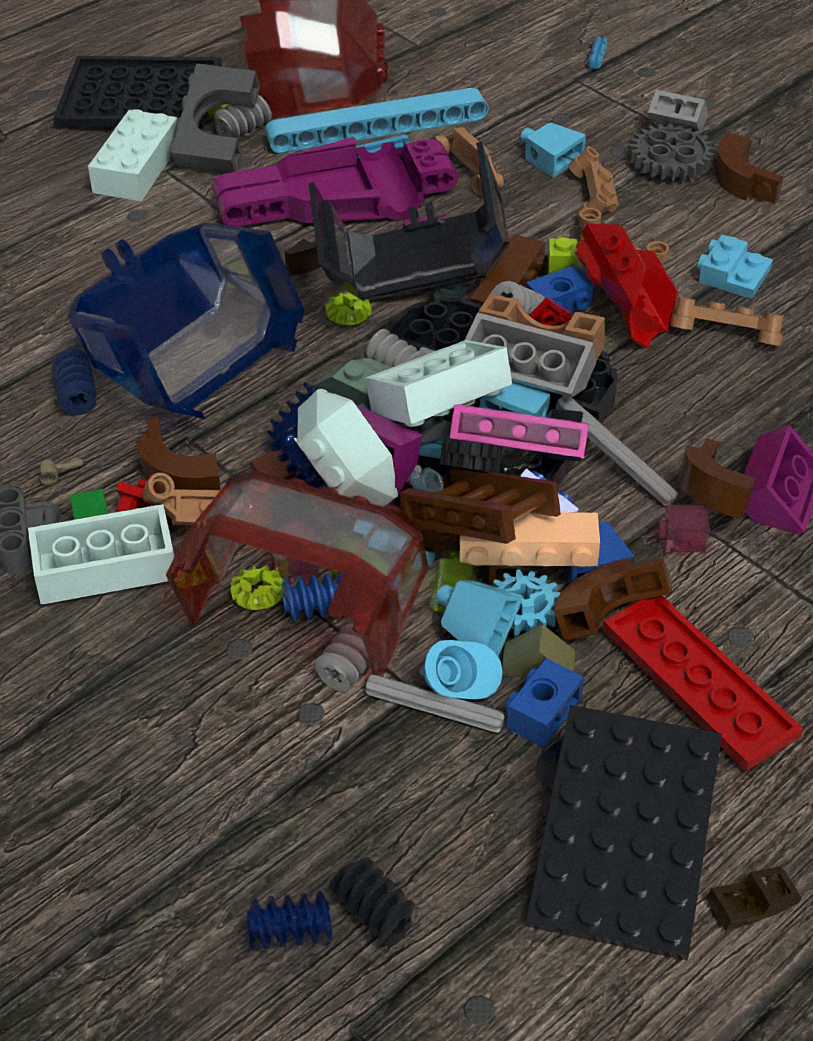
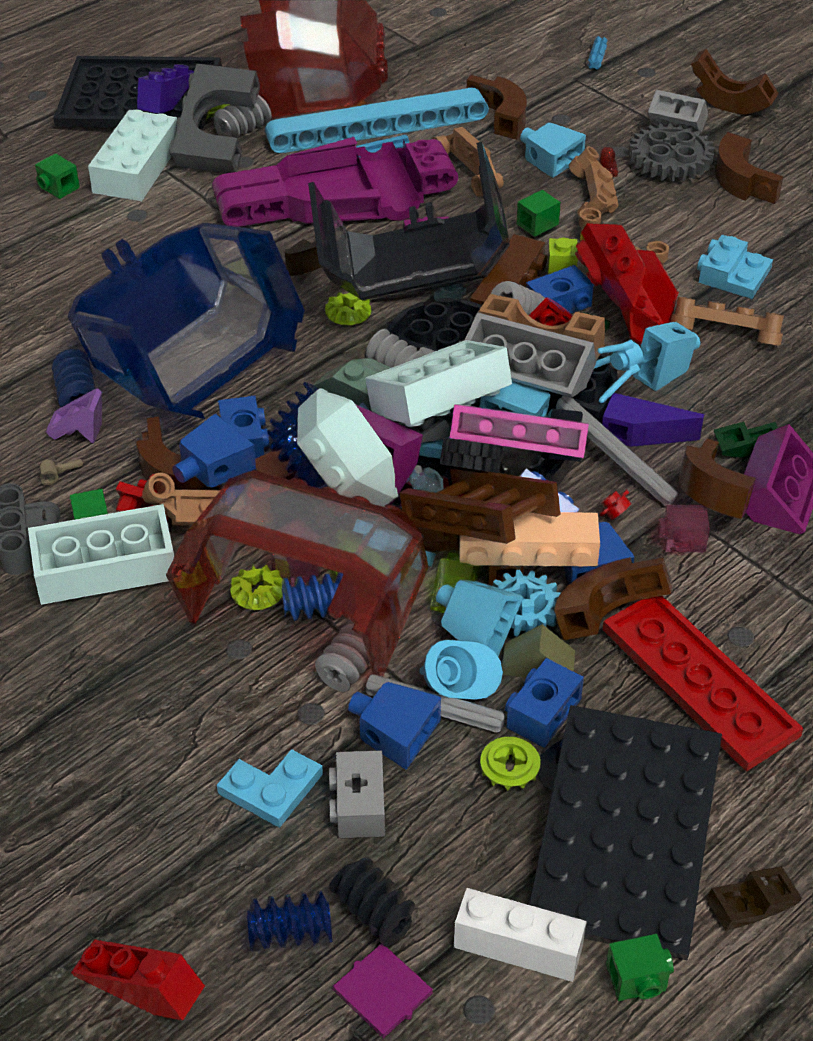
(57, 176): none -> green brick
(81, 415): none -> medium lavender slope
(141, 976): none -> red slope
(162, 90): none -> dark purple slope
(214, 453): none -> blue torso
(247, 420): none -> blue brick
(272, 795): none -> medium azure plate
(359, 794): none -> light grey brick
(382, 990): none -> magenta piece
(396, 720): none -> blue torso
(496, 755): none -> lime gear
(508, 102): none -> reddish brown arch
(519, 934): none -> white brick
(538, 213): none -> green brick
(608, 161): none -> clear red piece
(615, 504): none -> red plate
(625, 358): none -> medium azure plant
(639, 967): none -> green brick
(650, 423): none -> dark purple slope
(666, 354): none -> medium azure torso
(729, 94): none -> reddish brown arch
(738, 440): none -> dark green slope

